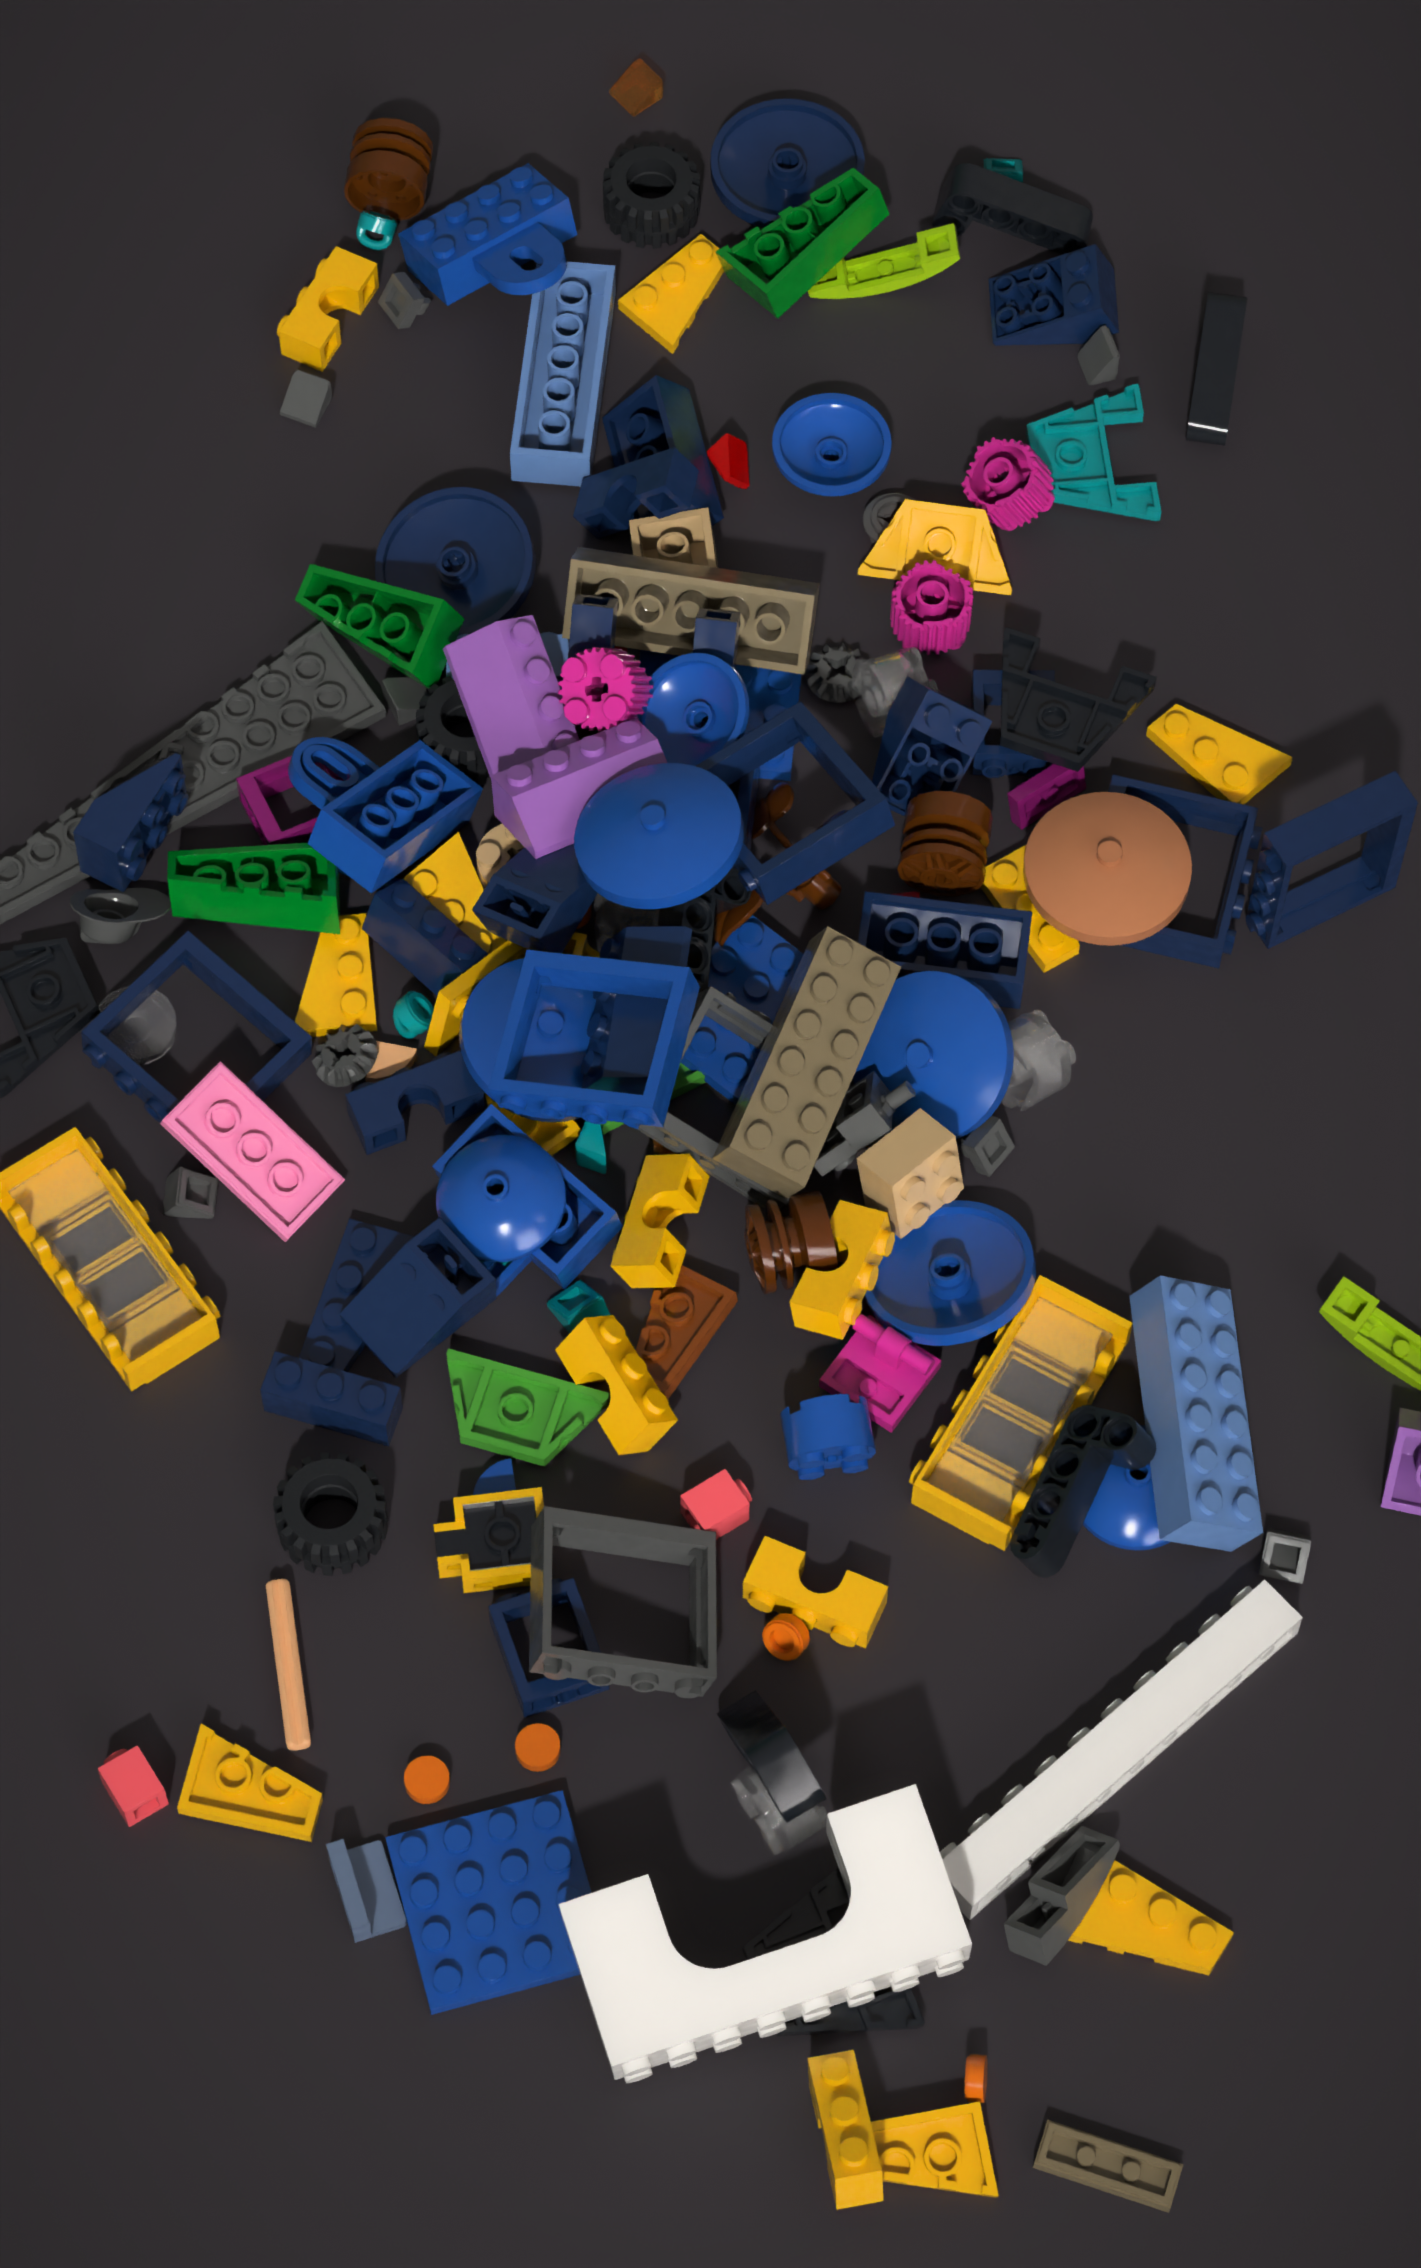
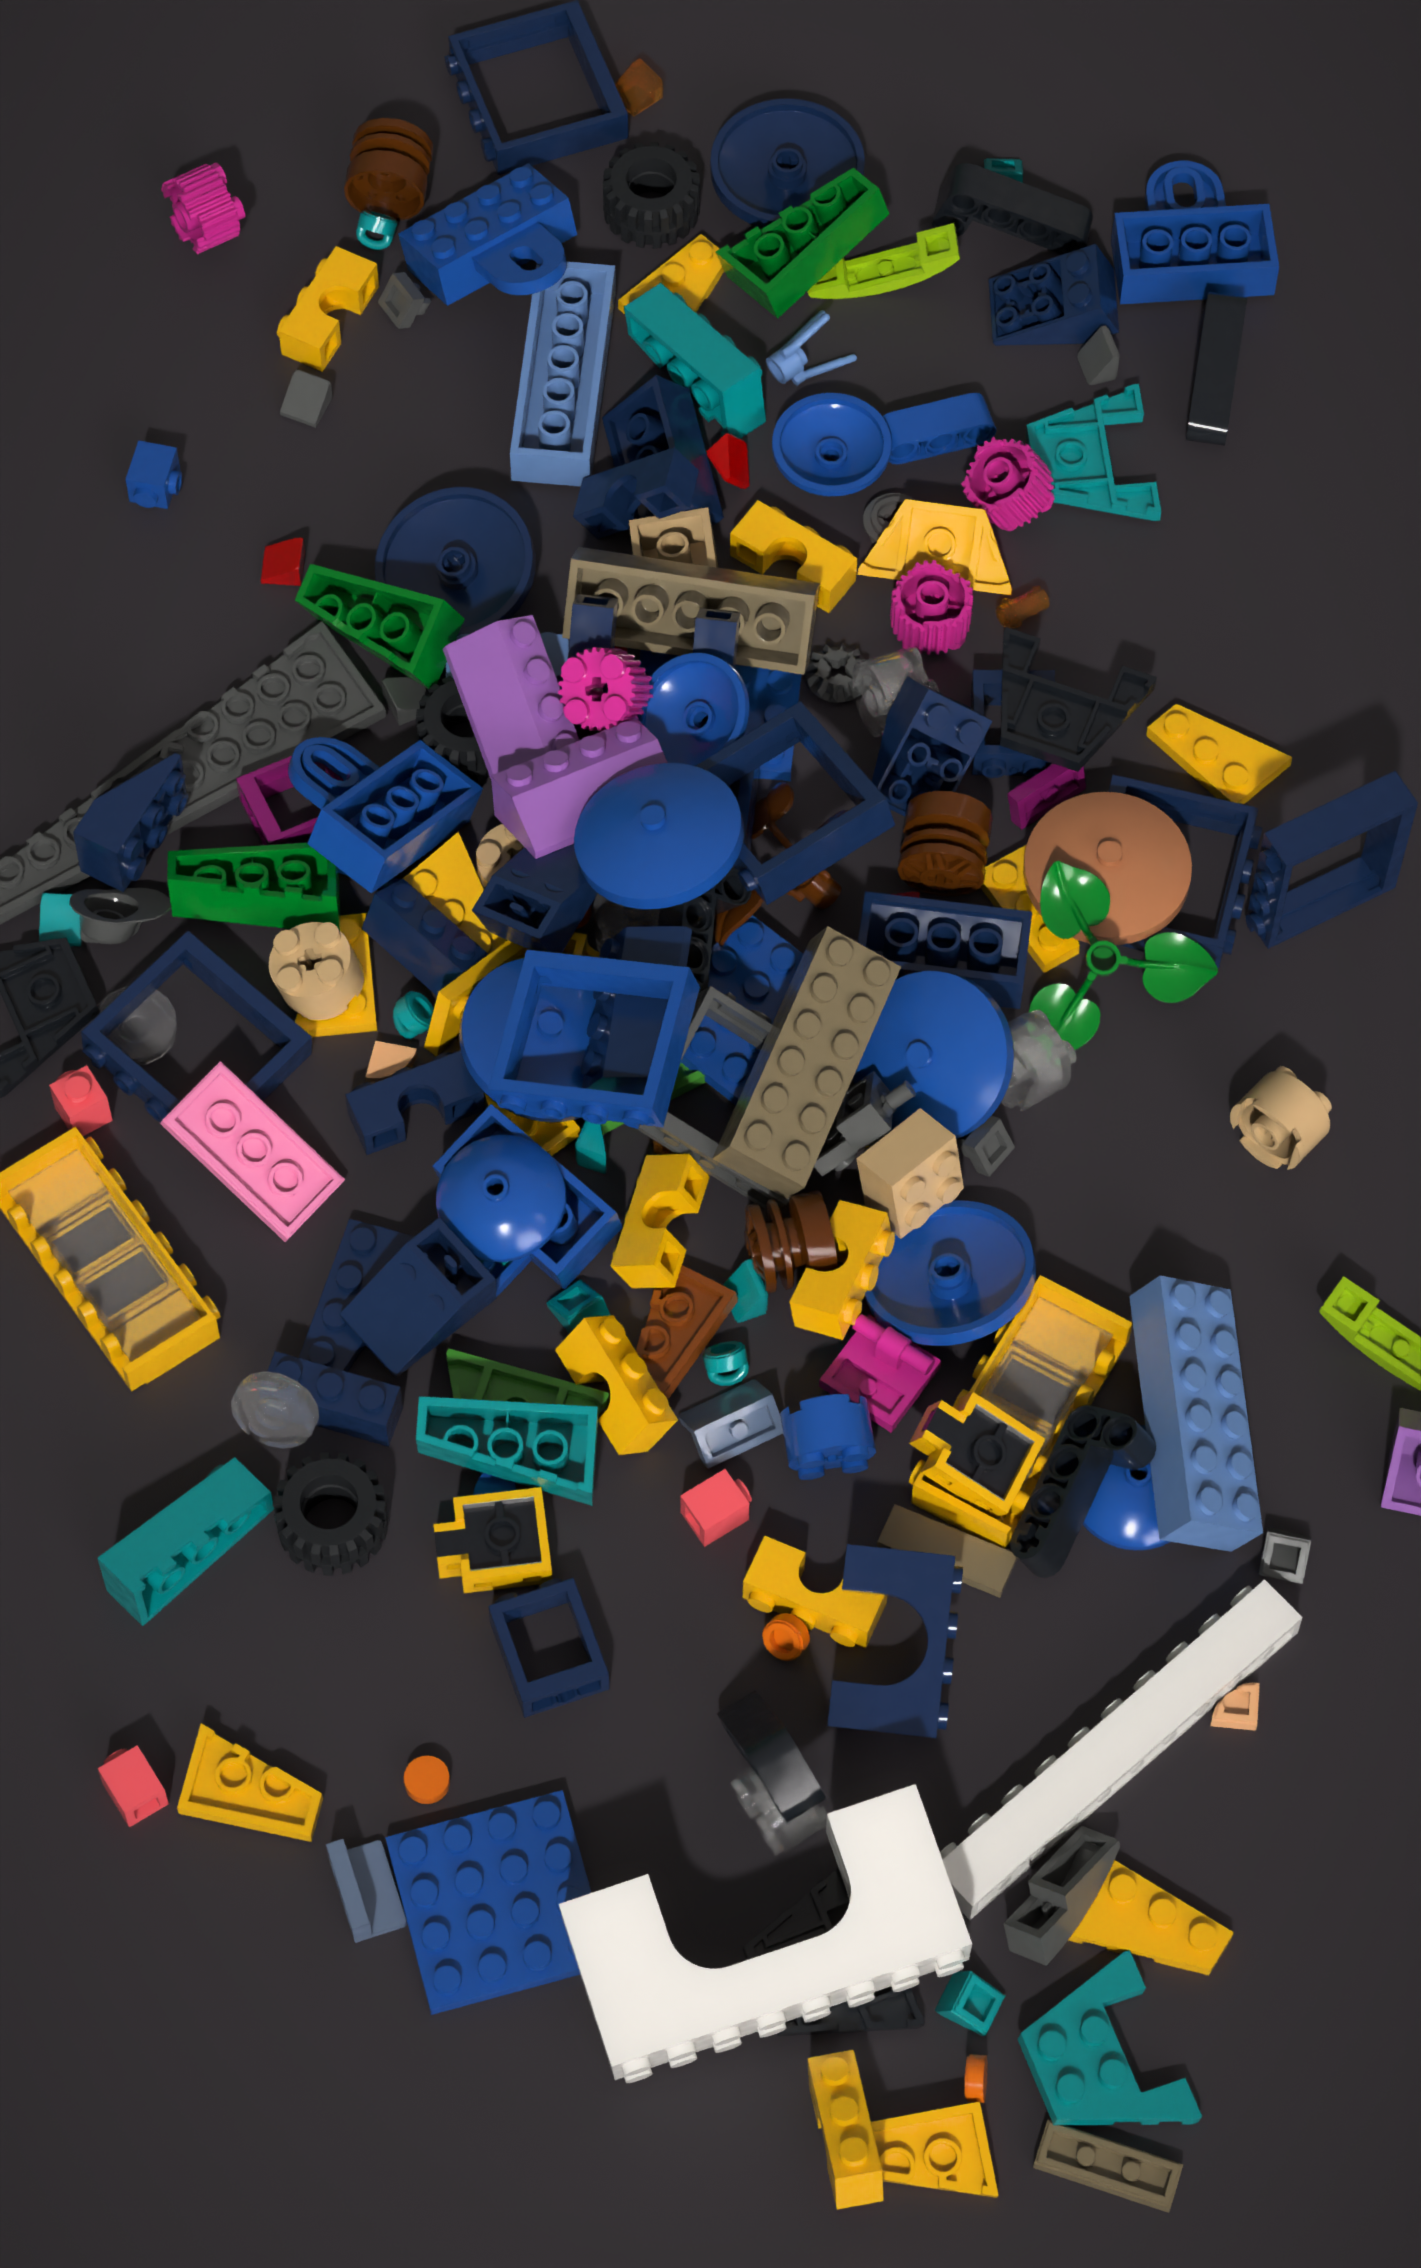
(59, 919): none -> teal slope
(80, 1101): none -> coral brick
(153, 475): none -> blue brick
(184, 1540): none -> teal wedge
(190, 1194): dark grey slope -> none
(203, 207): none -> dark pink brick
(275, 1409): none -> clear tile
(284, 563): none -> red slope
(288, 1664): light nougat axle -> none
(315, 970): none -> tan brick
(349, 1068): dark grey gear -> none
(514, 1441): none -> teal wedge
(521, 34): none -> dark blue window
(537, 1747): orange tile -> none
(636, 1540): dark grey window -> none
(699, 358): none -> teal wedge
(725, 1358): none -> teal tile
(733, 1422): none -> sand blue panel
(750, 1292): none -> teal slope
(771, 536): none -> yellow arch
(790, 359): none -> medium blue plant
(927, 1586): none -> dark blue arch
(939, 427): none -> blue beam
(970, 2002): none -> teal slope
(976, 1452): none -> piece
(983, 1563): none -> dark tan tile
(1015, 610): none -> clear orange pin
(1072, 903): none -> green plant
(1083, 2064): none -> teal wing
(1193, 249): none -> blue brick
(1238, 1708): none -> light nougat tile
(1281, 1119): none -> tan brick

